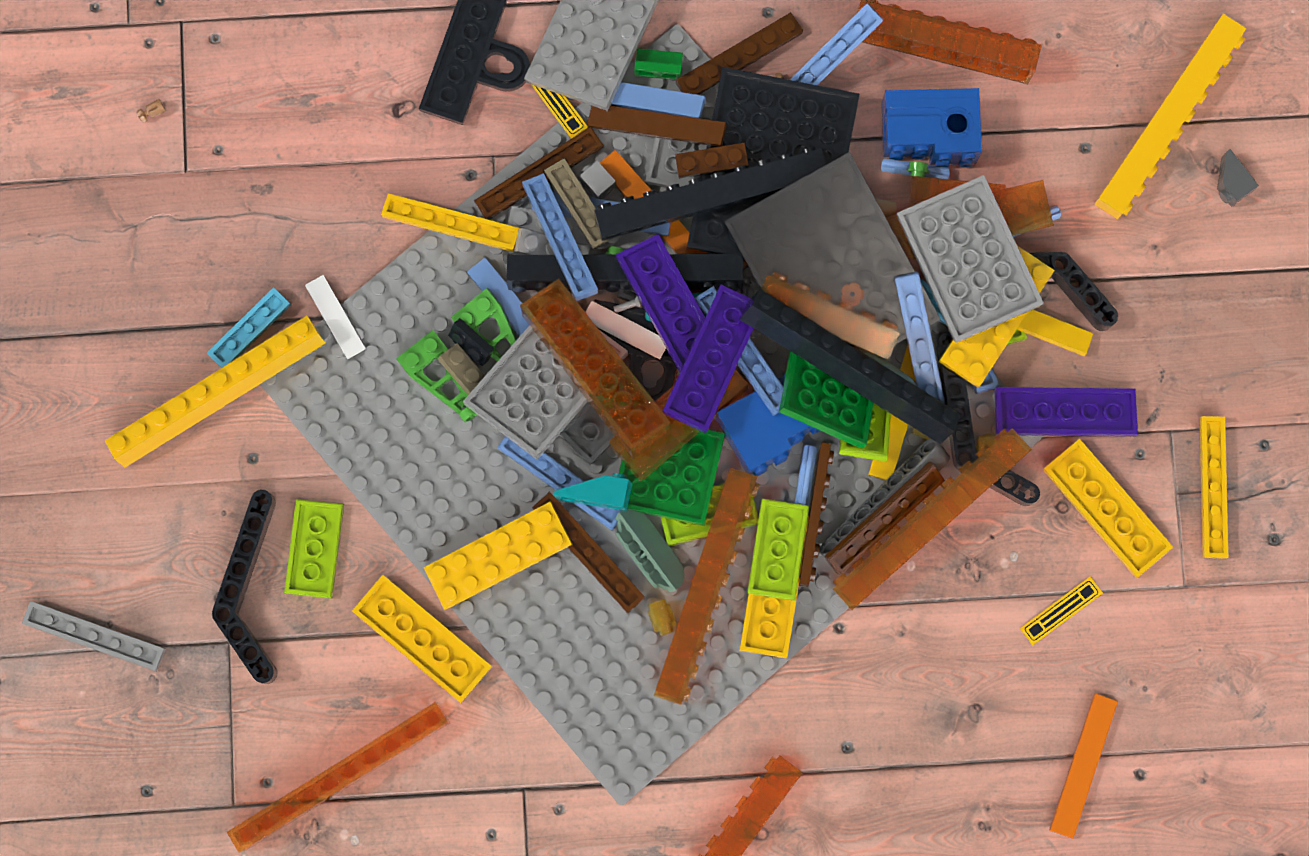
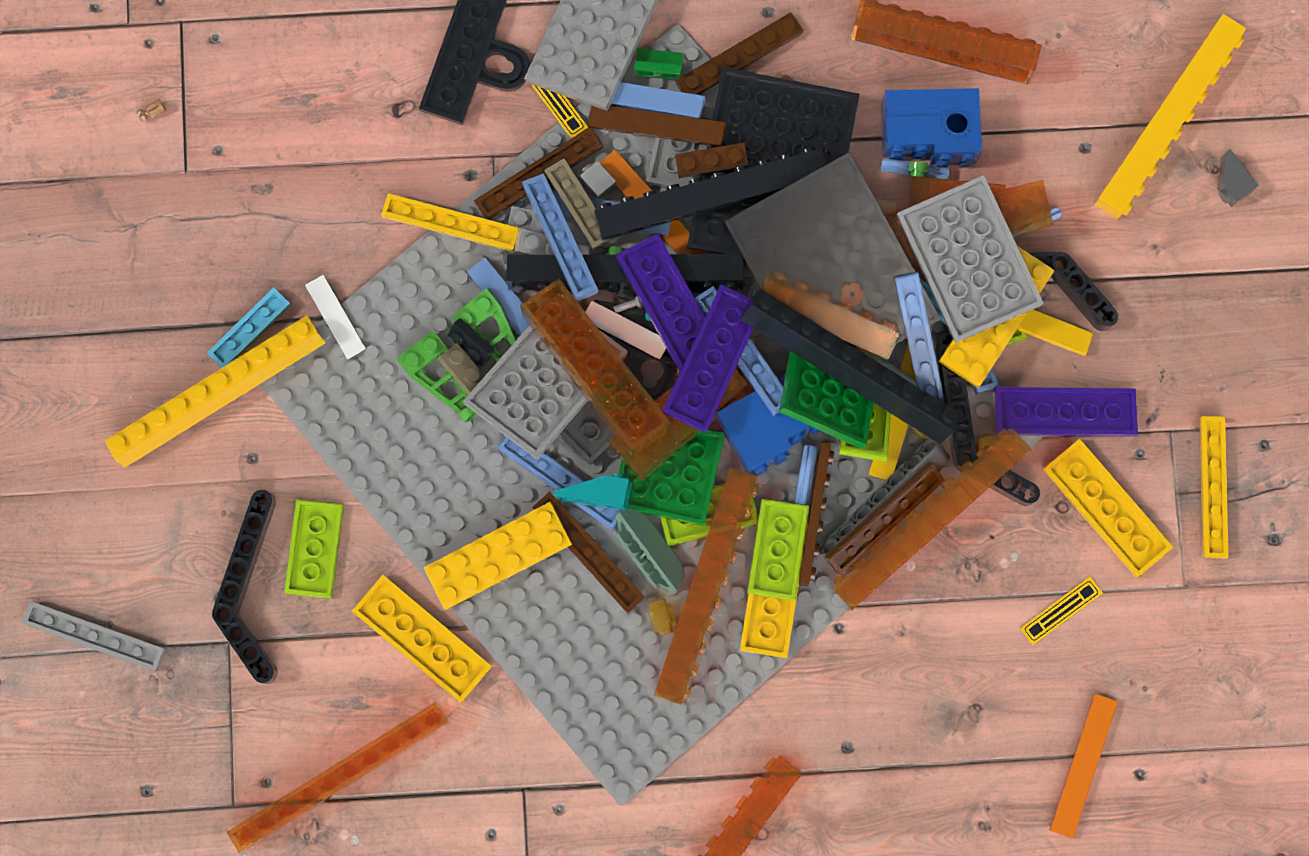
(839, 46): medium blue plate -> none

